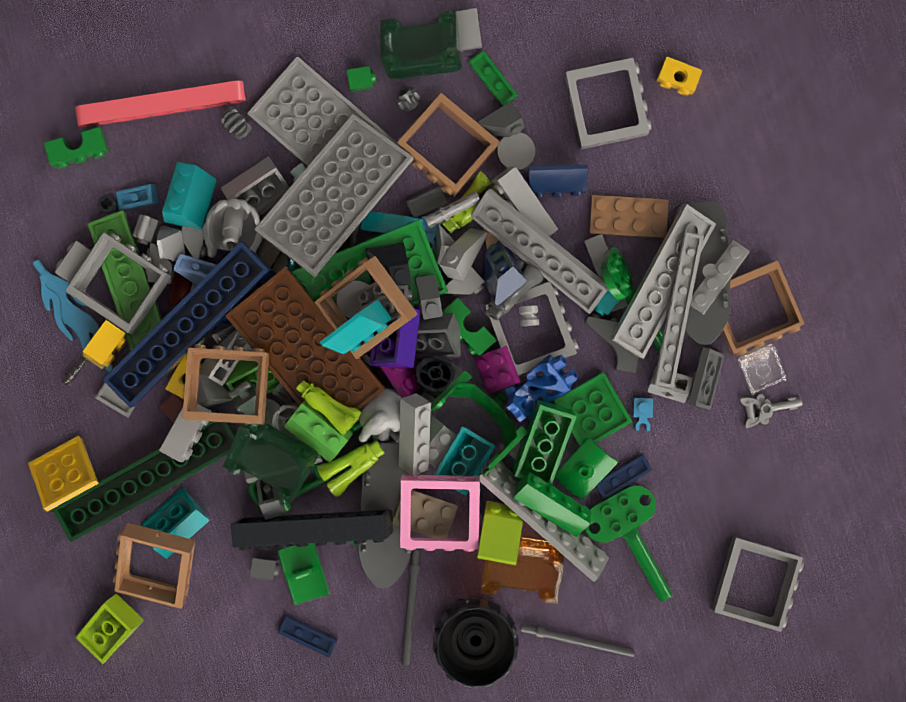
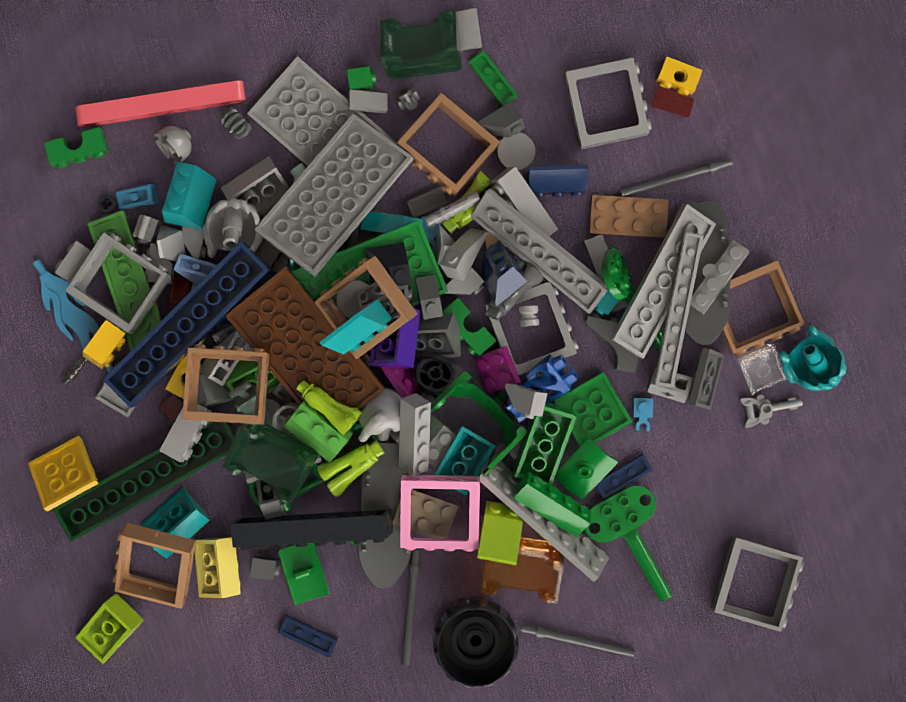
(174, 143): none -> light grey cylinder
(216, 567): none -> light yellow slope
(367, 101): none -> light grey tile
(526, 400): none -> light grey slope
(673, 102): none -> clear red tile
(712, 167): none -> dark grey bar
(814, 362): none -> teal piece

